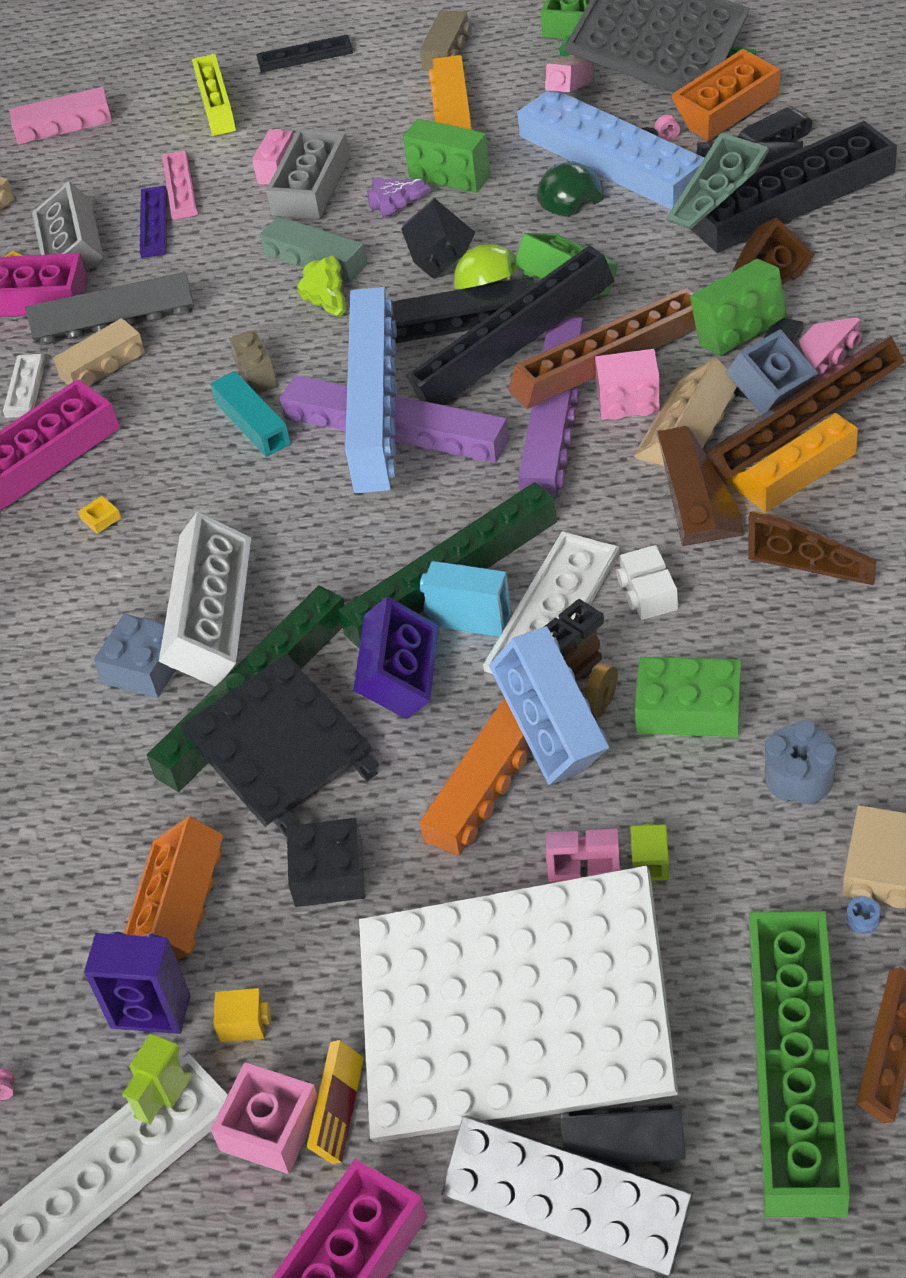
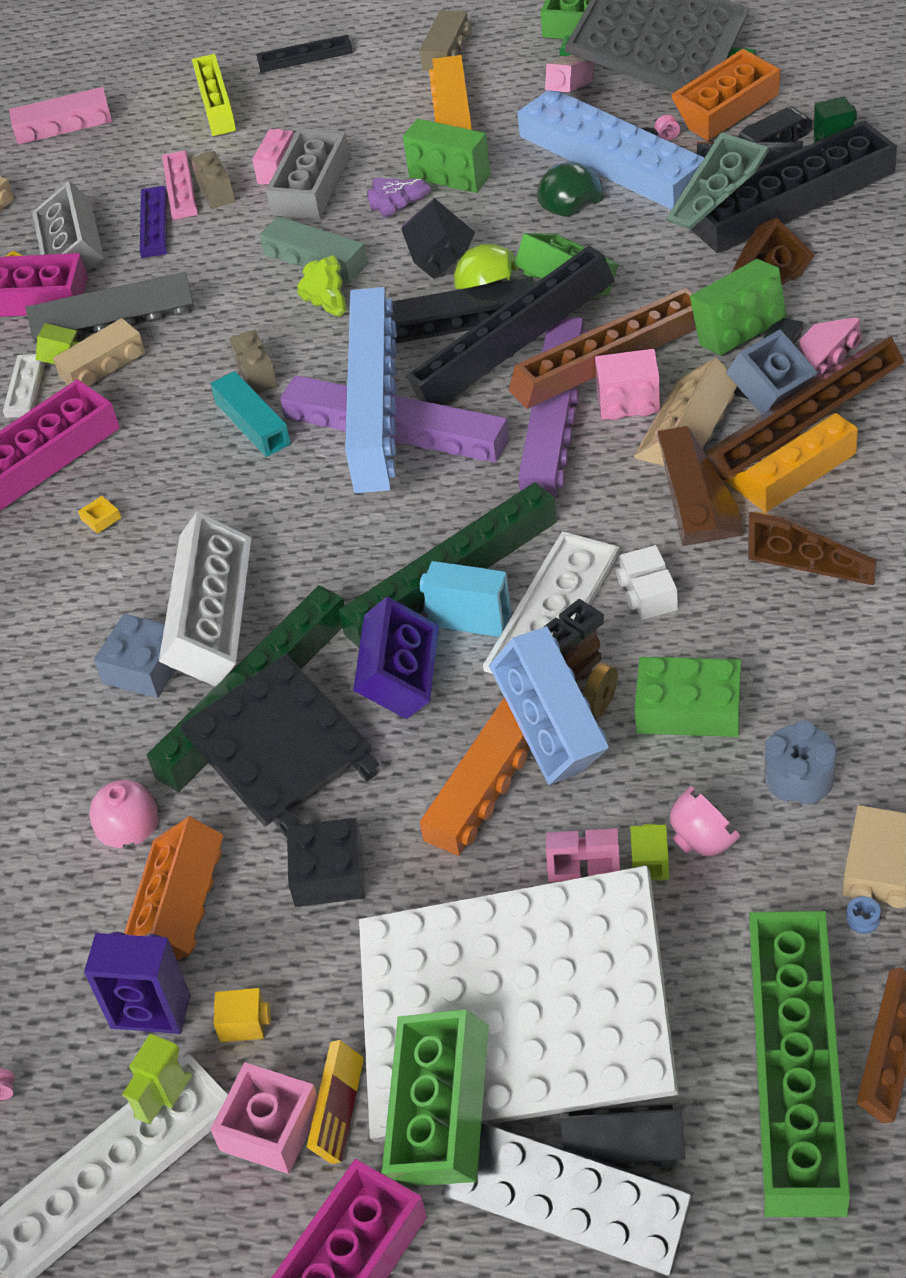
(53, 341): none -> lime brick
(123, 813): none -> bright pink cylinder
(212, 179): none -> dark tan piece
(436, 1099): none -> bright green brick
(700, 825): none -> bright pink cylinder
(832, 117): none -> dark green brick

